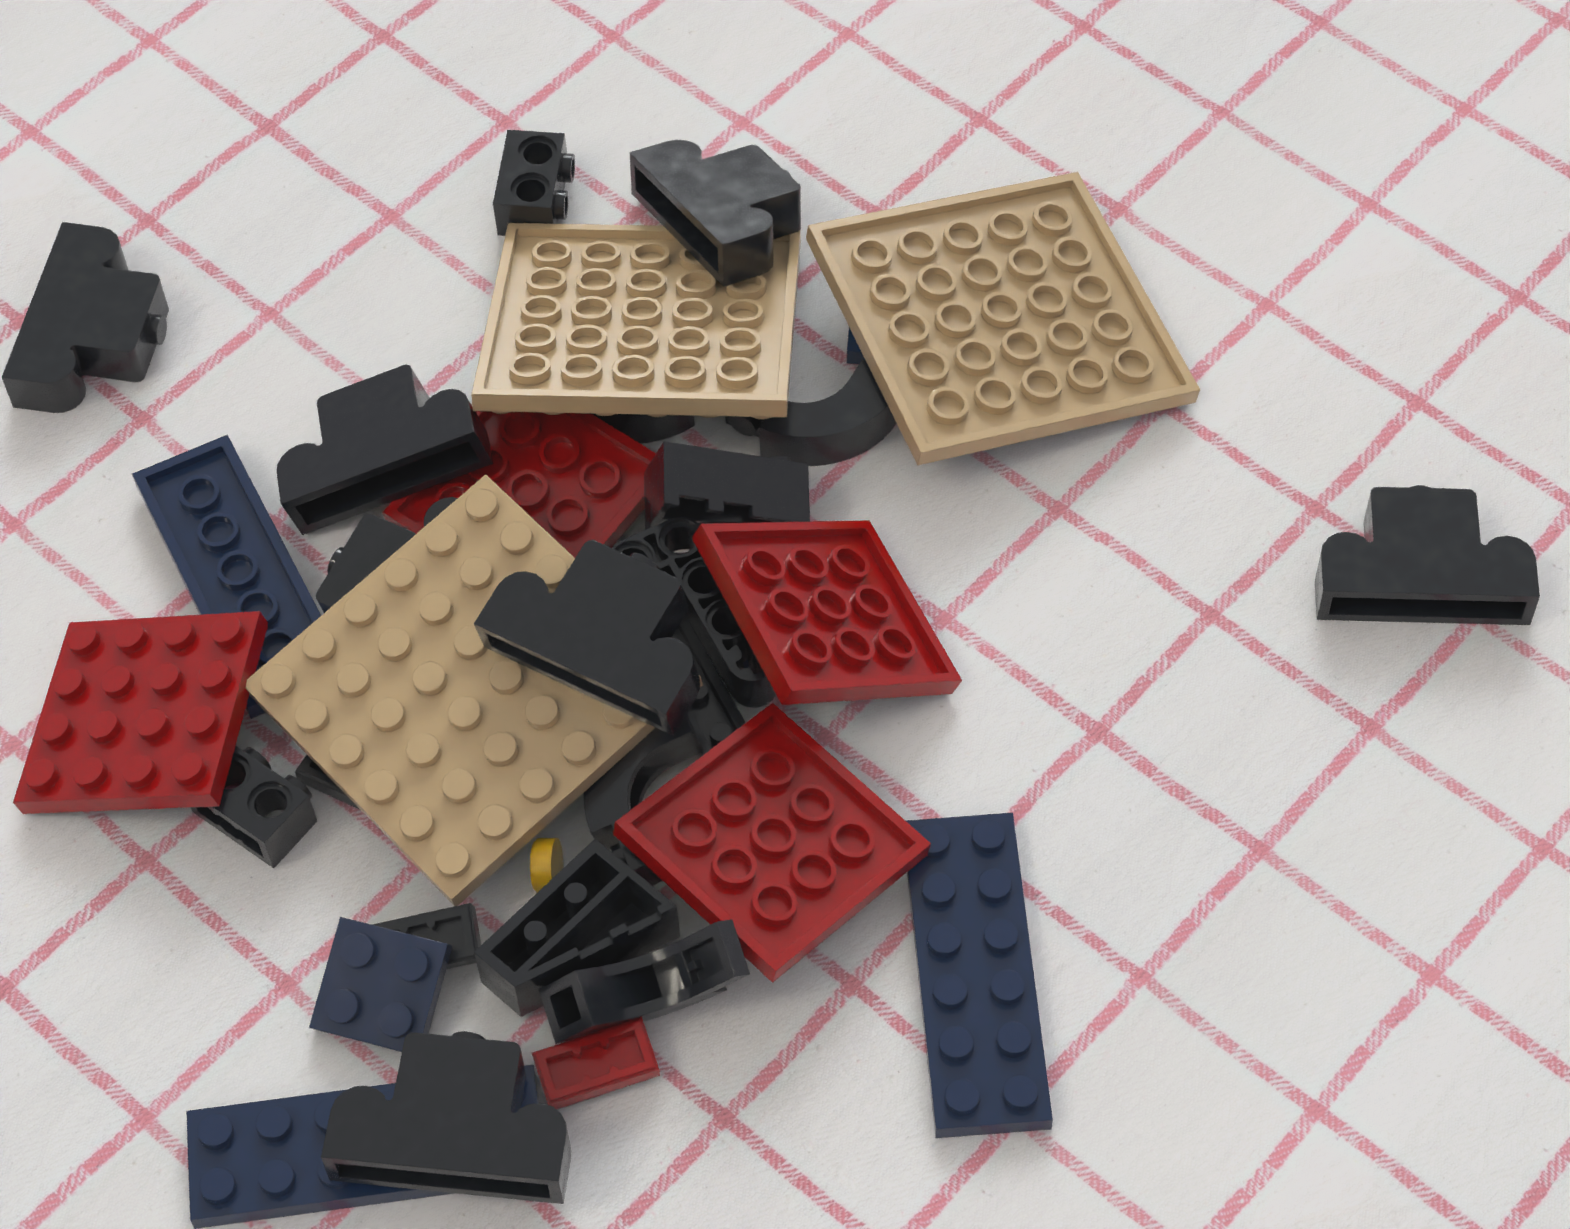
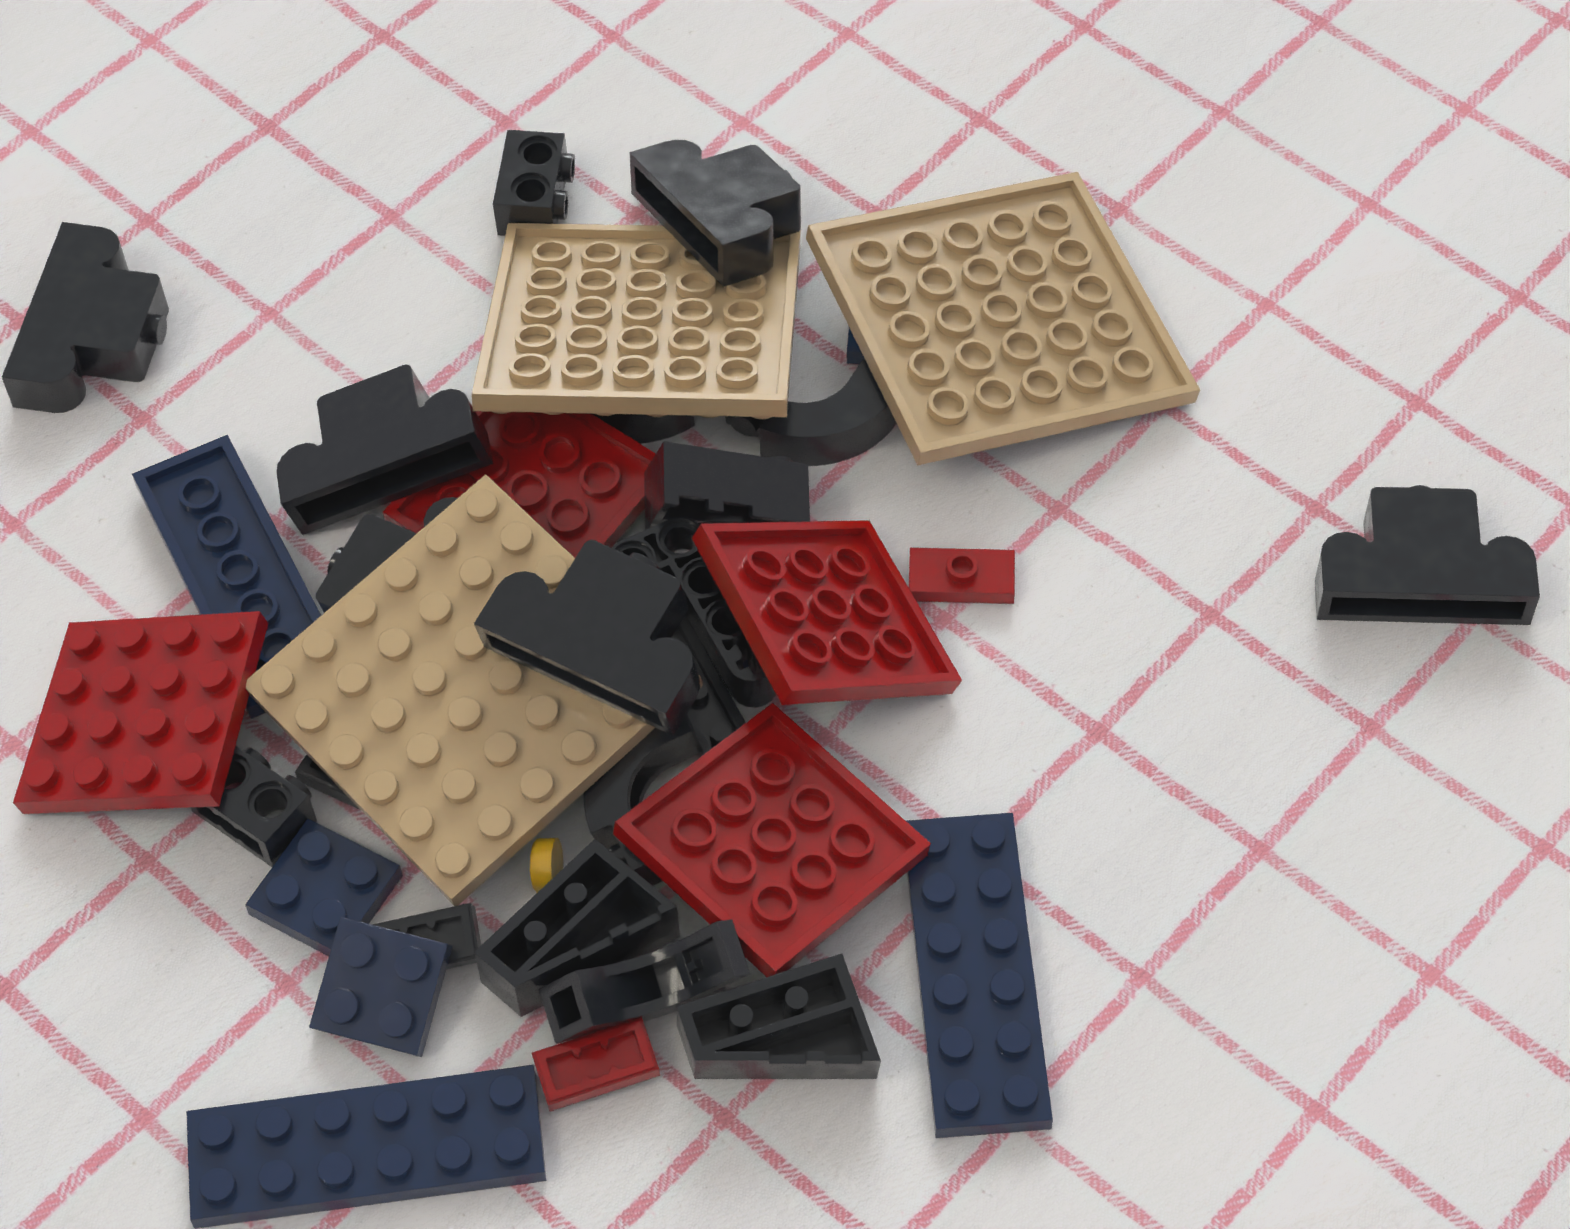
(319, 882): none -> dark blue plate
(451, 1125): black brick -> none
(782, 1028): none -> black wedge
(962, 575): none -> red plate

